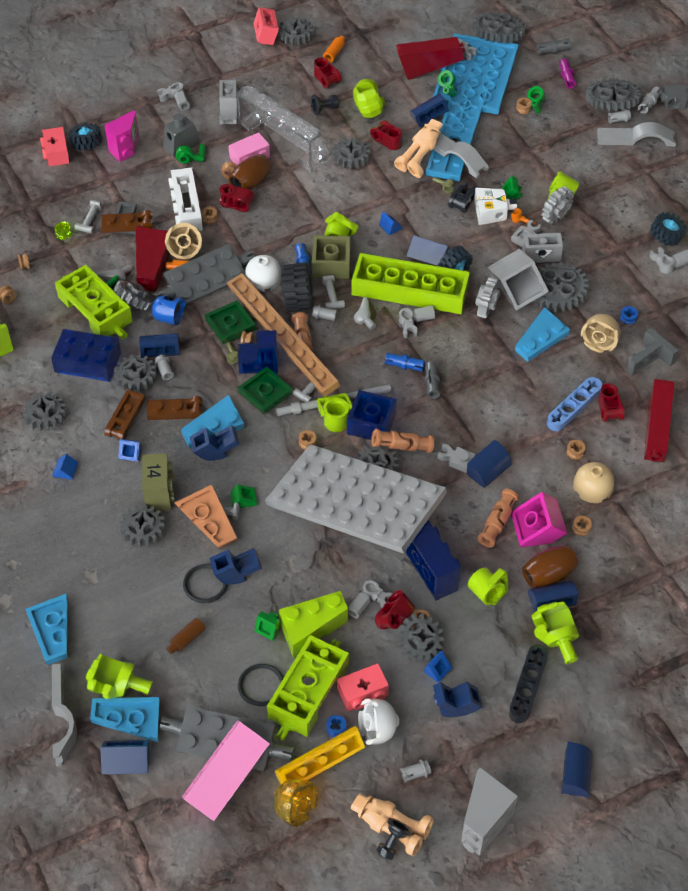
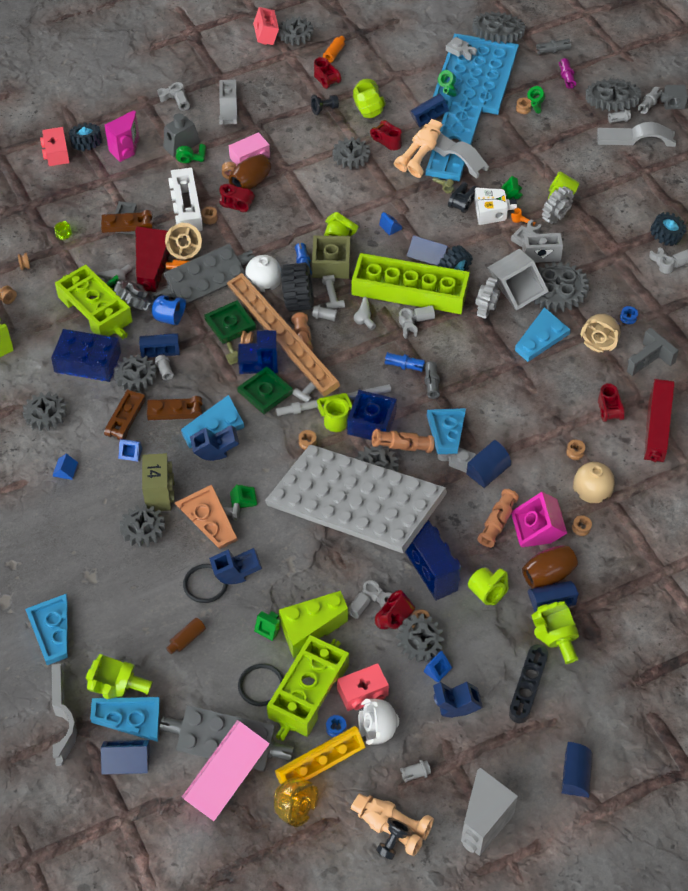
(85, 227): light grey piece -> none
(258, 108): clear windscreen -> none
(429, 55): dark red slope -> none
(446, 429): none -> dark azure wing
(575, 404): medium blue beam -> none

